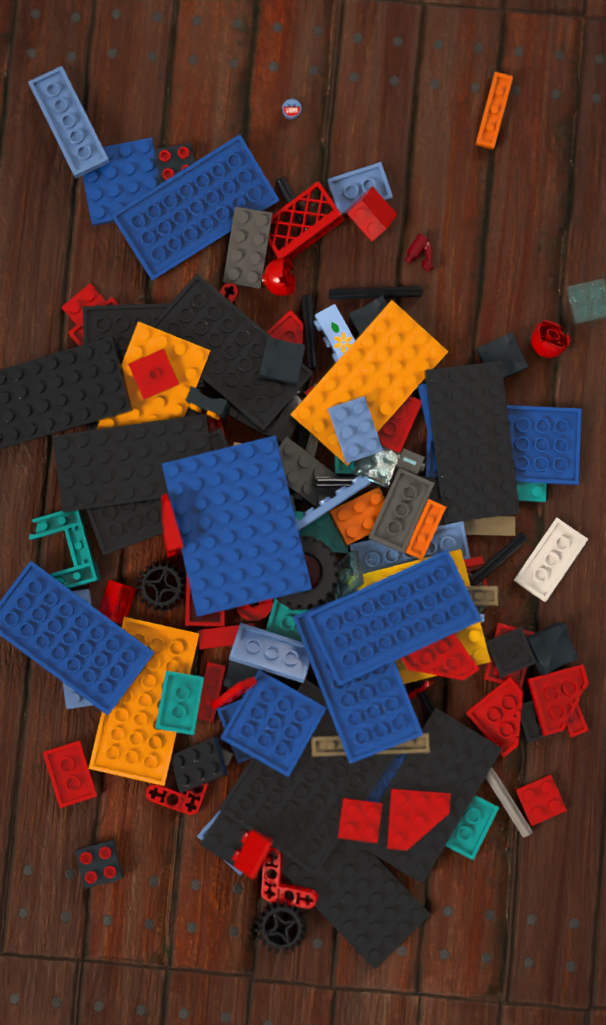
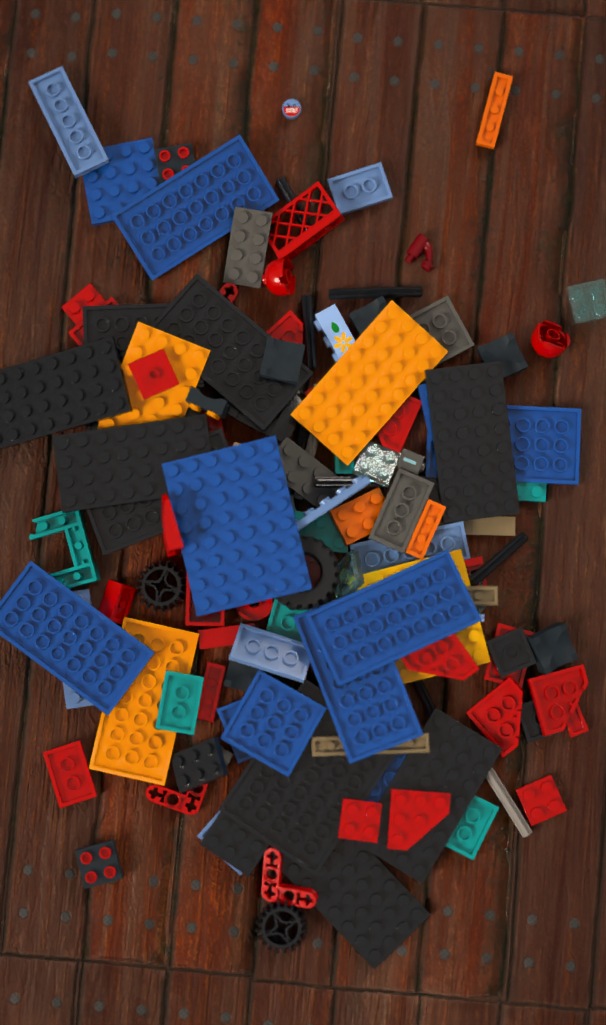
(234, 693): red tile -> none
(252, 853): red slope -> none
(355, 429): medium blue plate -> none
(371, 214): red slope -> none
(412, 694): red piece -> none
(445, 326): none -> dark grey plate
(550, 559): white tile -> none

